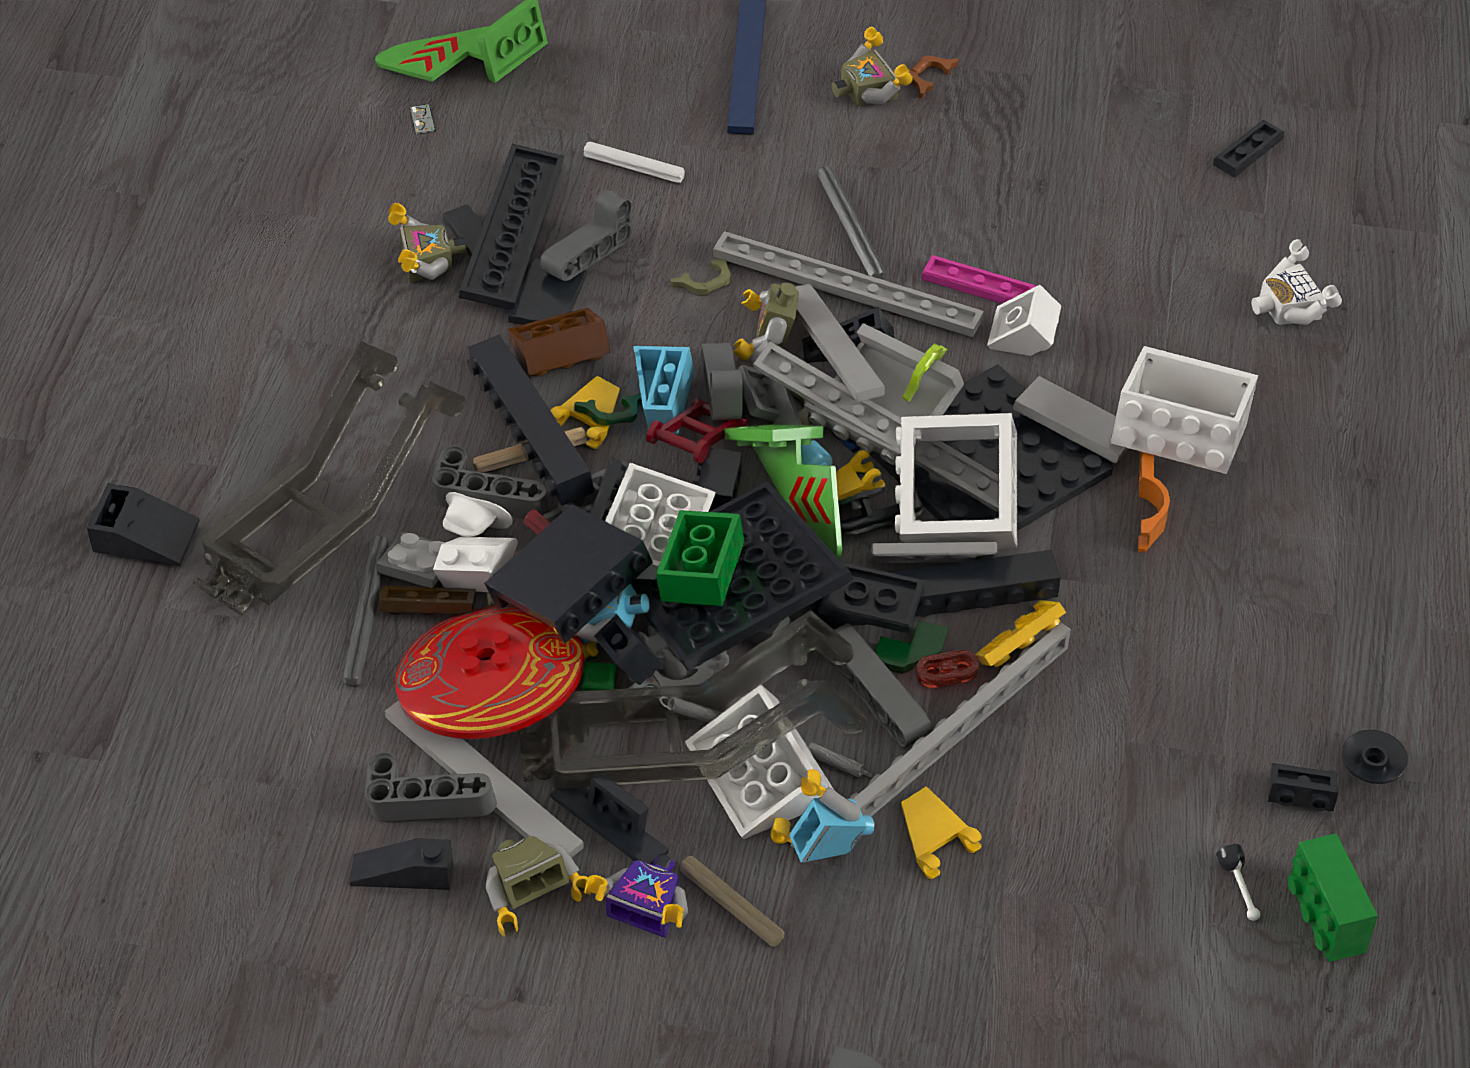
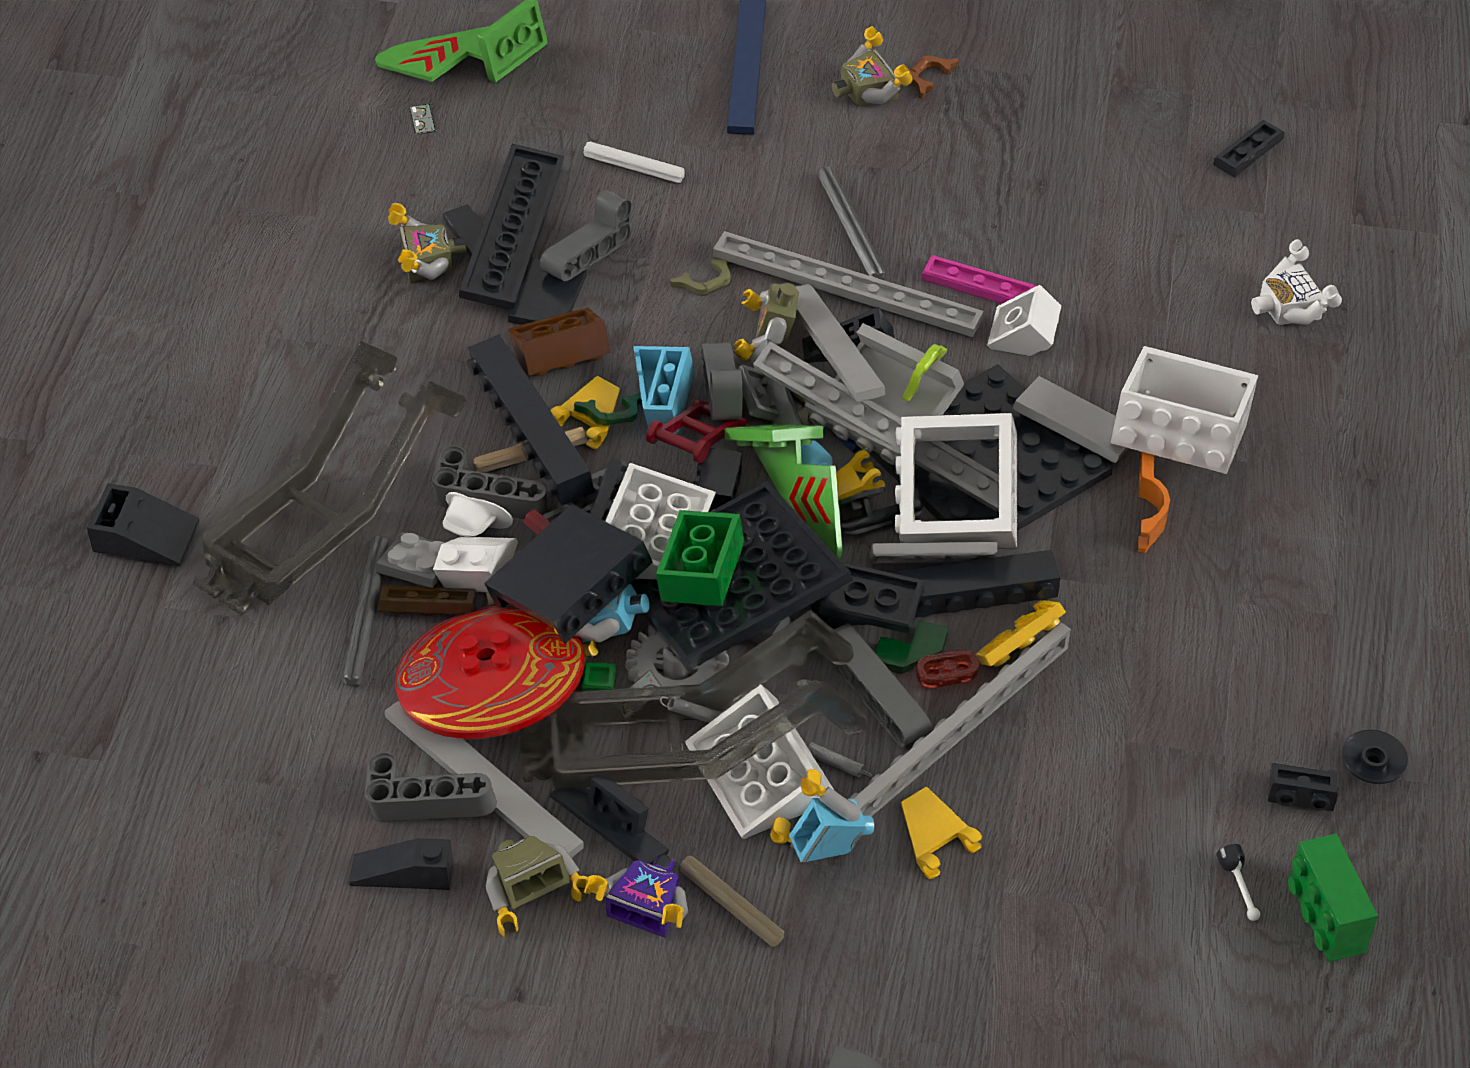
(628, 650): black brick -> none

